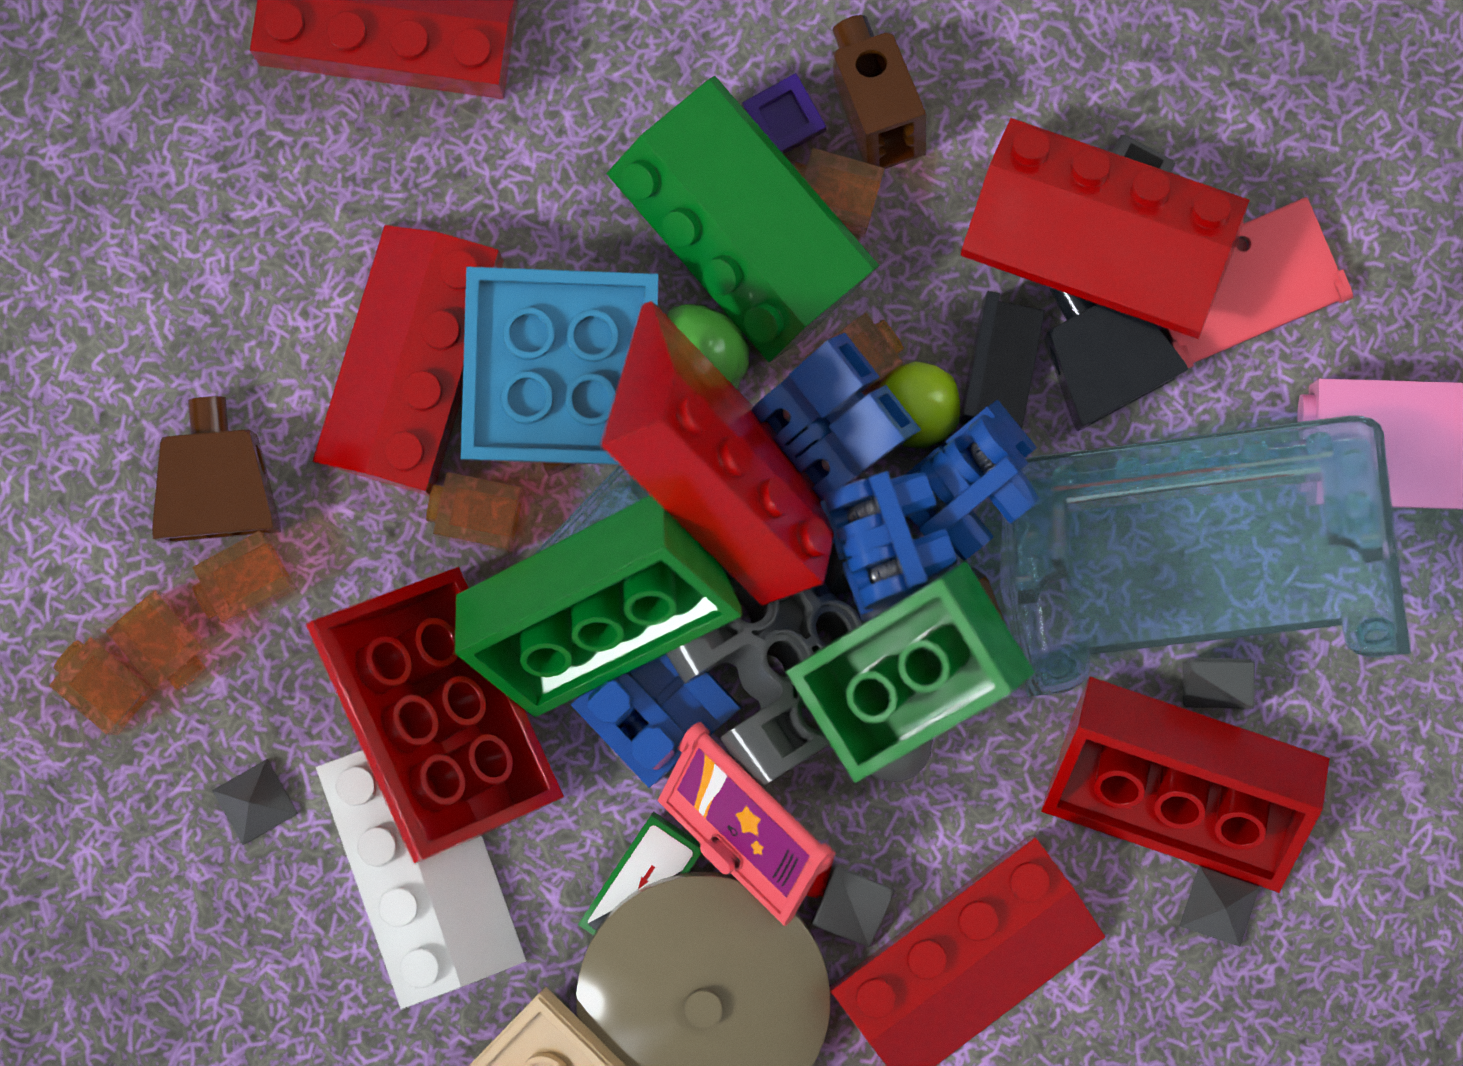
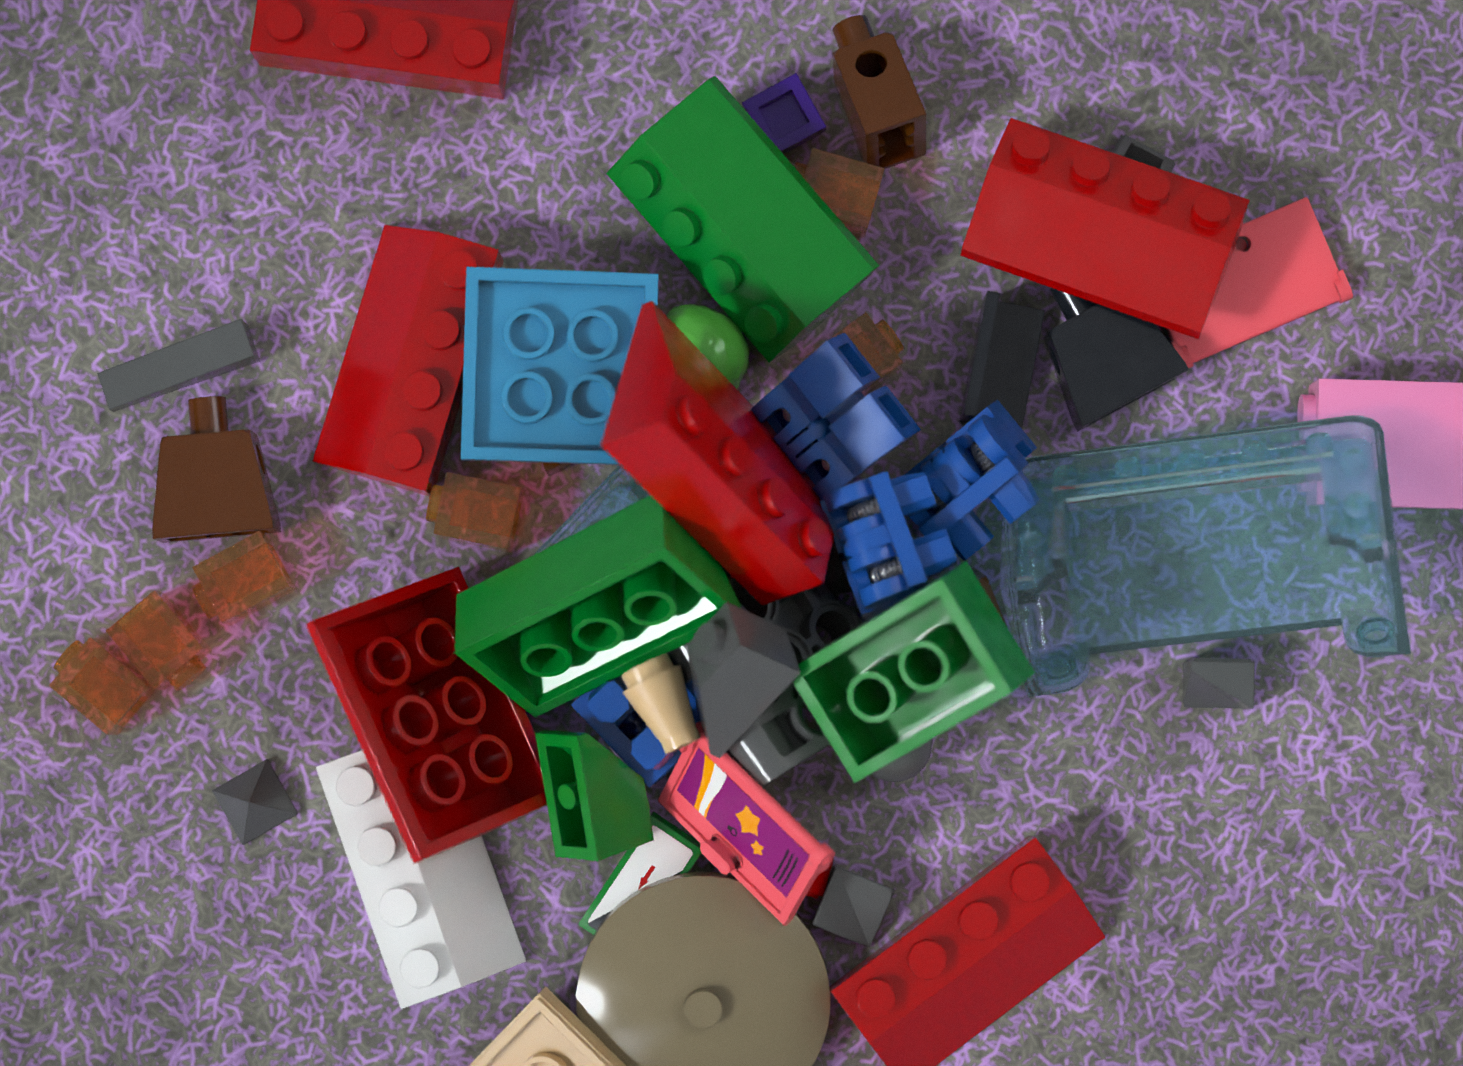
(179, 365): none -> dark grey piece
(591, 797): none -> green slope
(662, 701): none -> tan cone
(737, 672): none -> dark grey slope
(929, 398): lime piece -> none
(1186, 785): red slope -> none
(1219, 906): dark grey slope -> none

